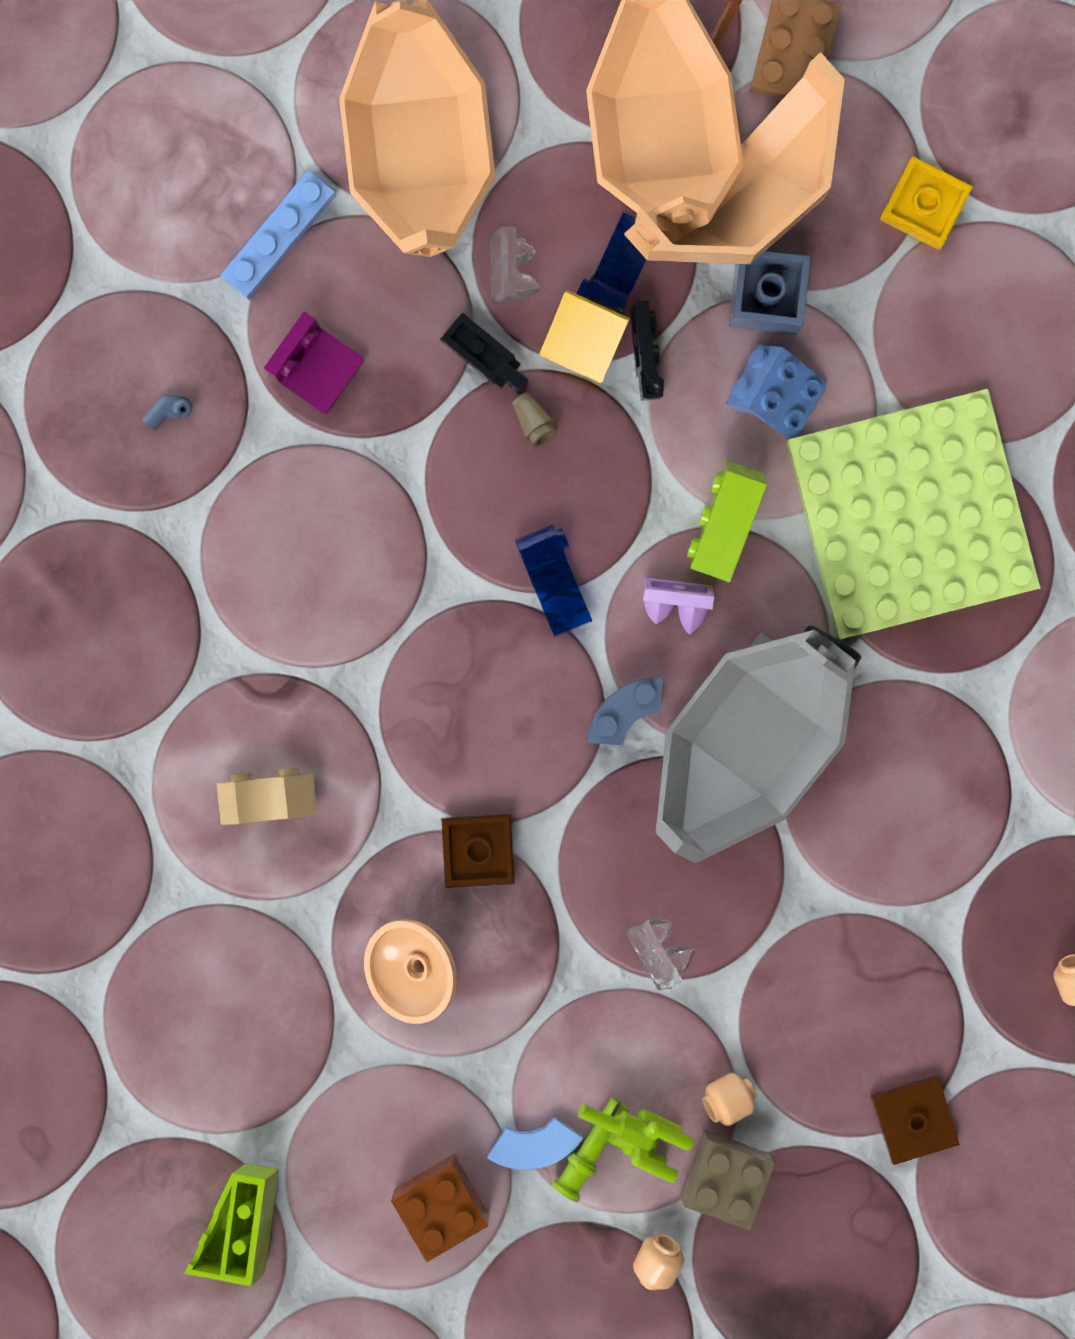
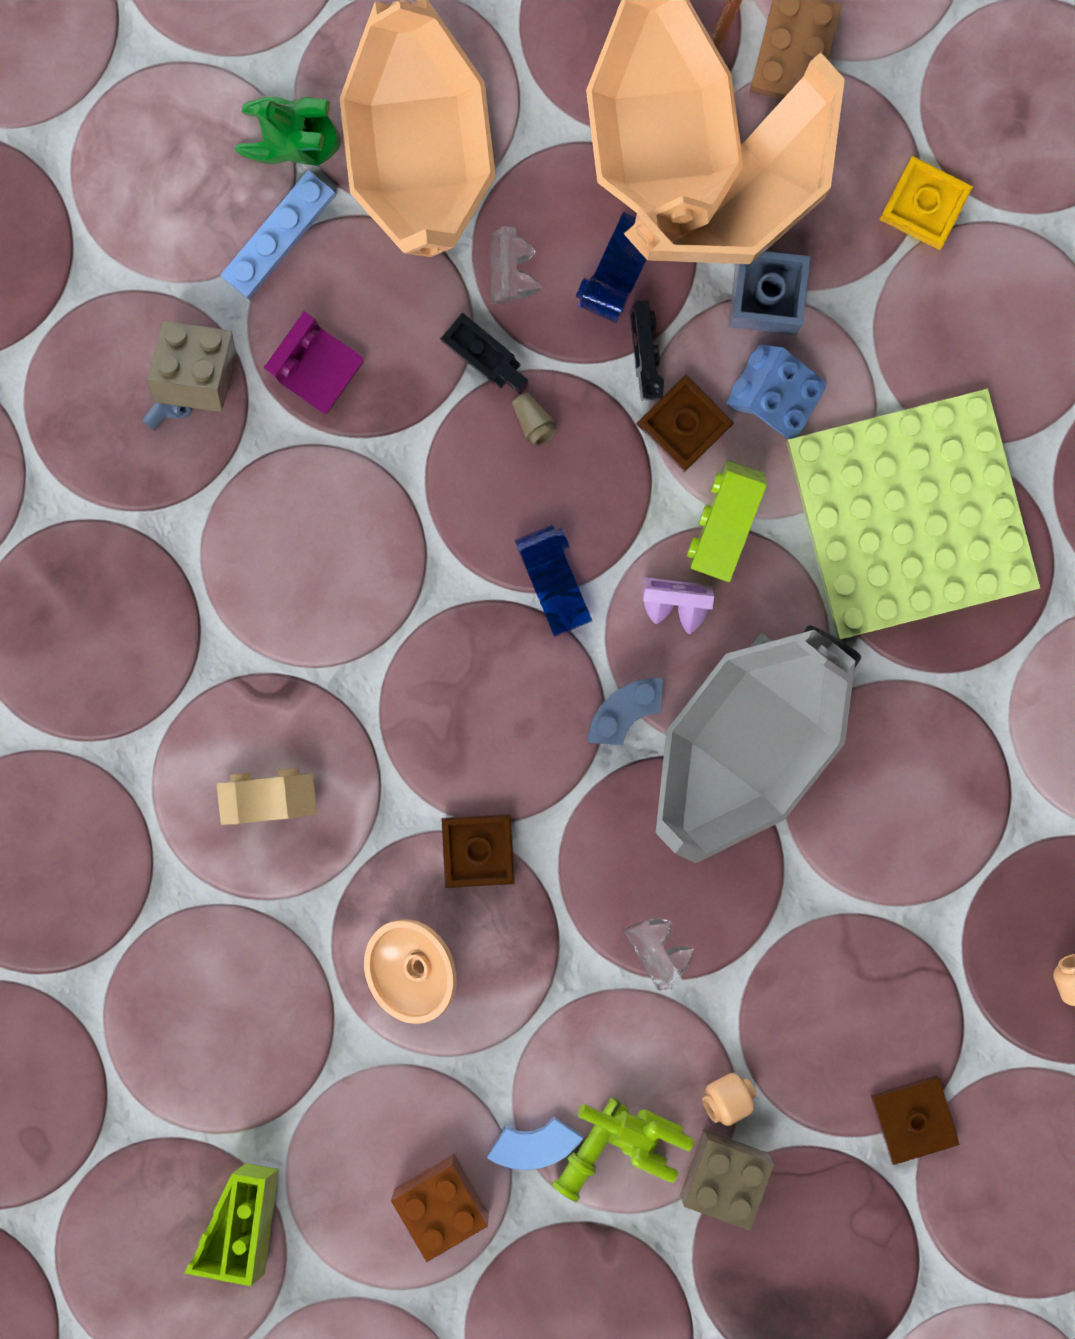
(192, 366): none -> dark tan brick
(291, 131): none -> green piece
(584, 336): yellow tile -> none
(658, 1262): light nougat head -> none
(685, 423): none -> reddish brown plate

